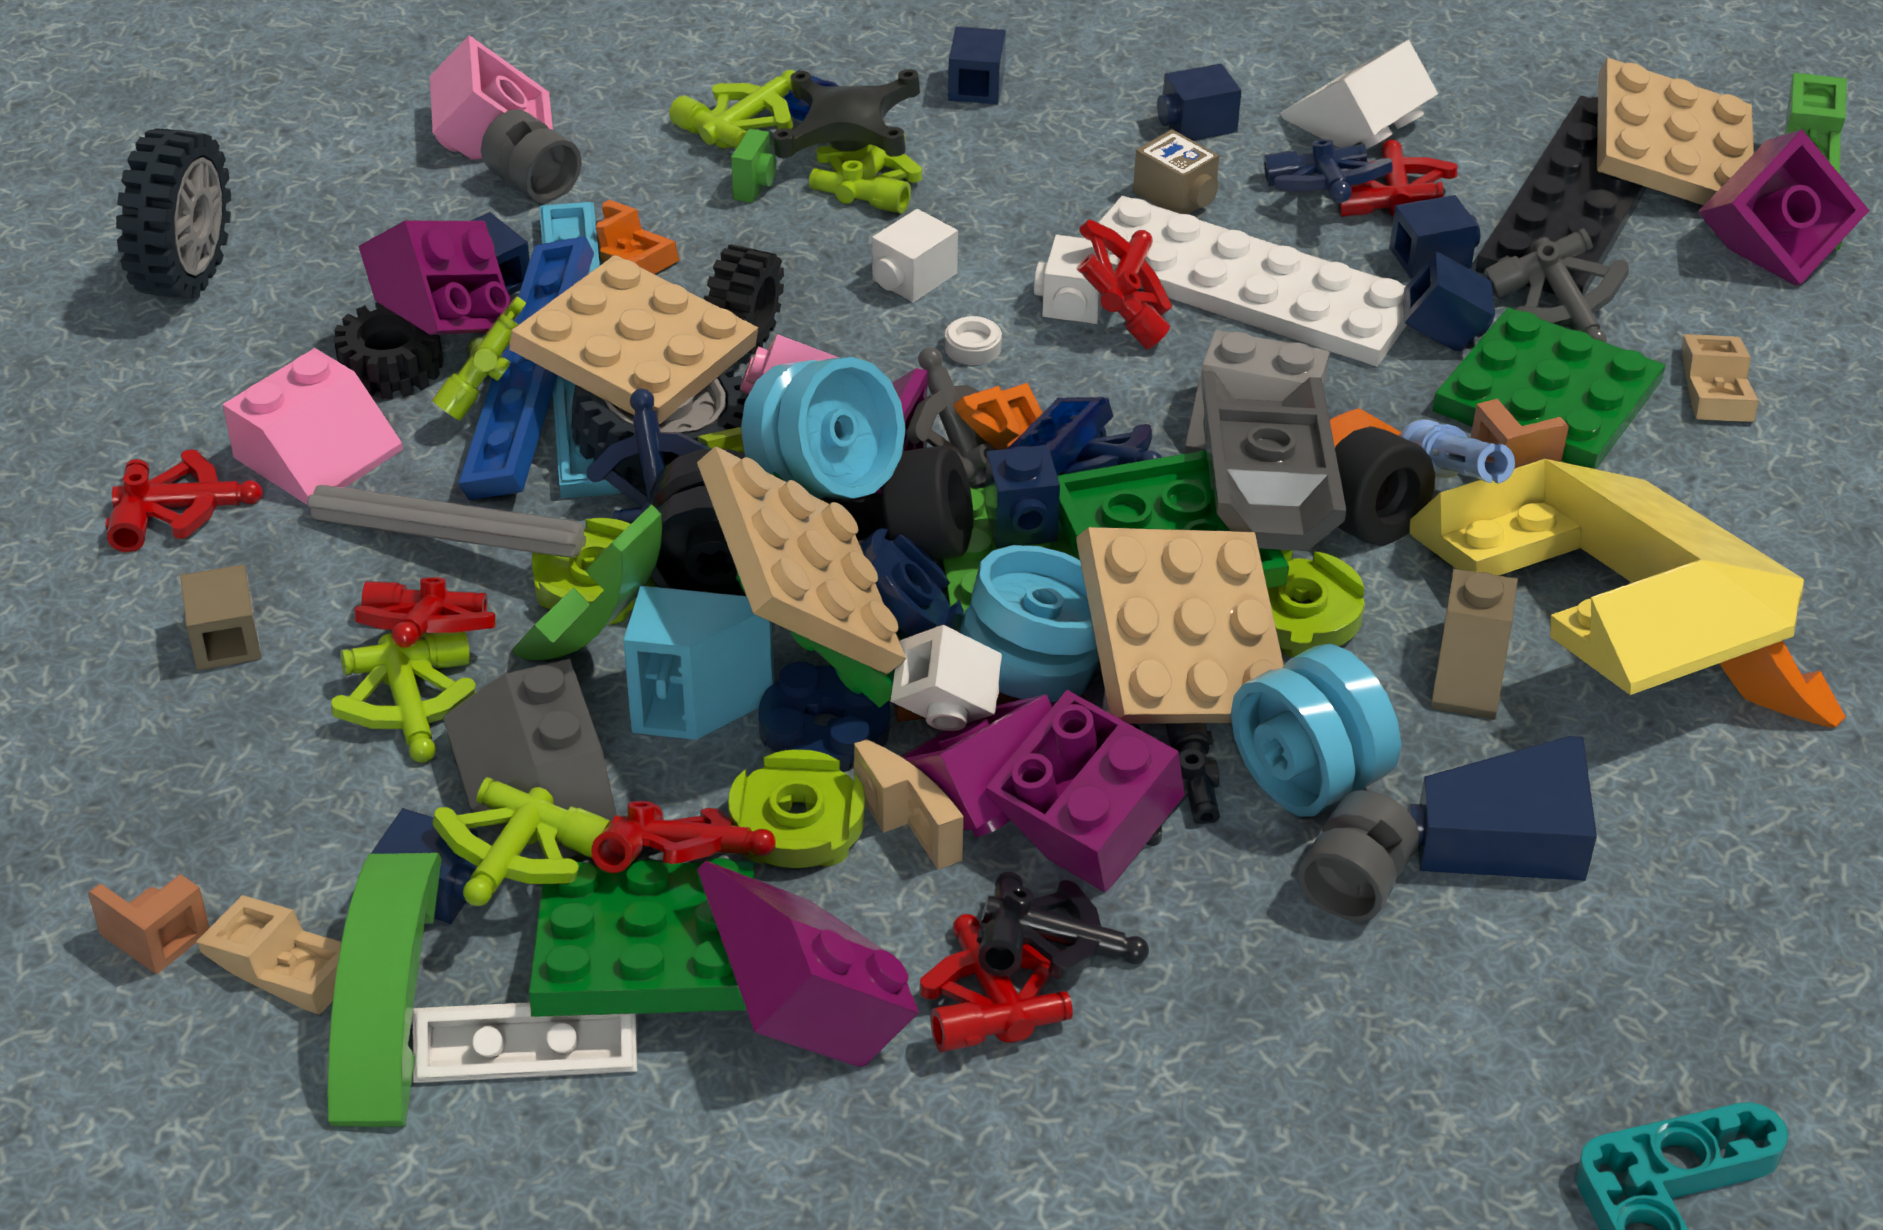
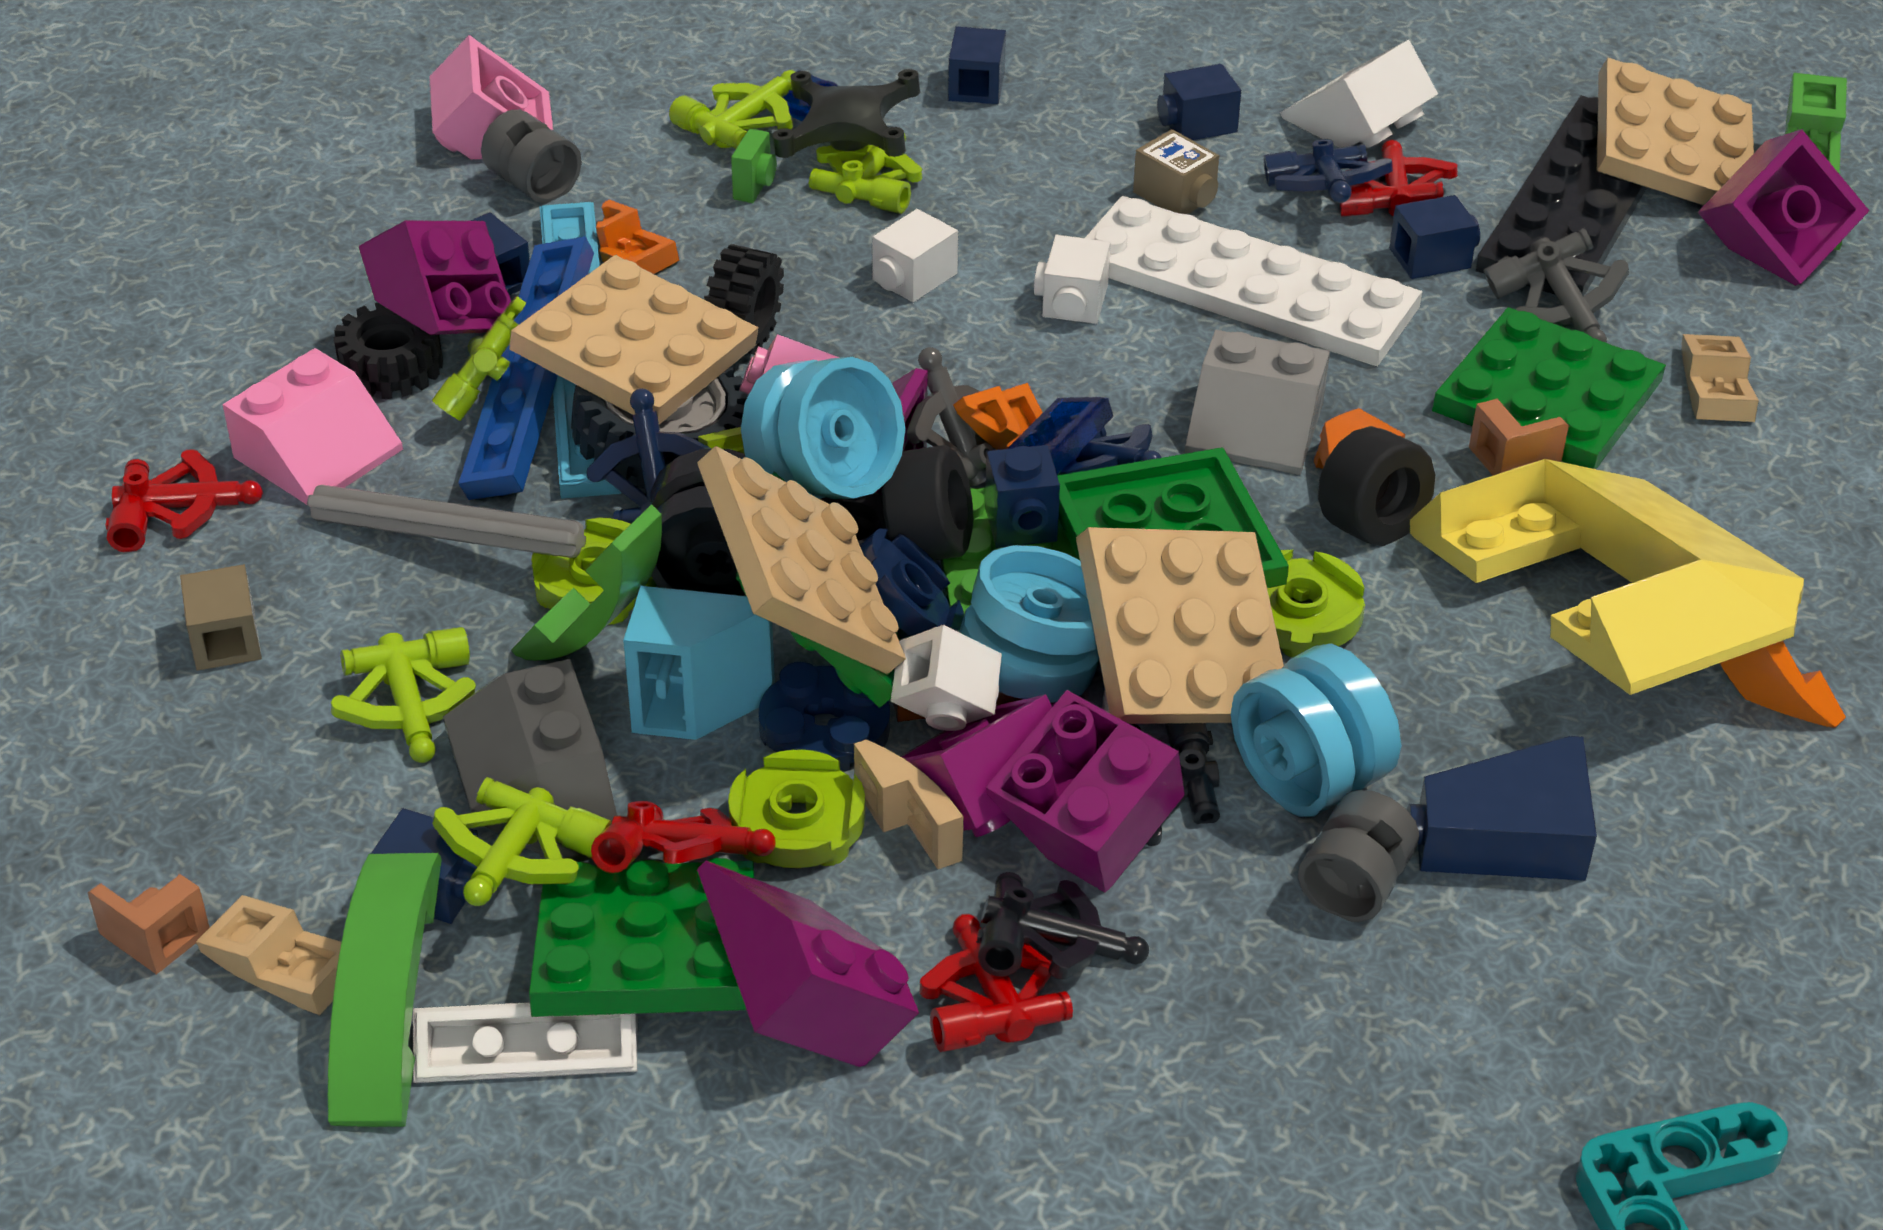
(173, 213): black wheel -> none
(423, 610): red piece -> none
(973, 340): white tile -> none
(1121, 286): red piece -> none
(1273, 464): dark grey piece -> none
(1448, 302): dark blue brick -> none
(1459, 453): light blue pin -> none
(1474, 643): dark tan slope -> none

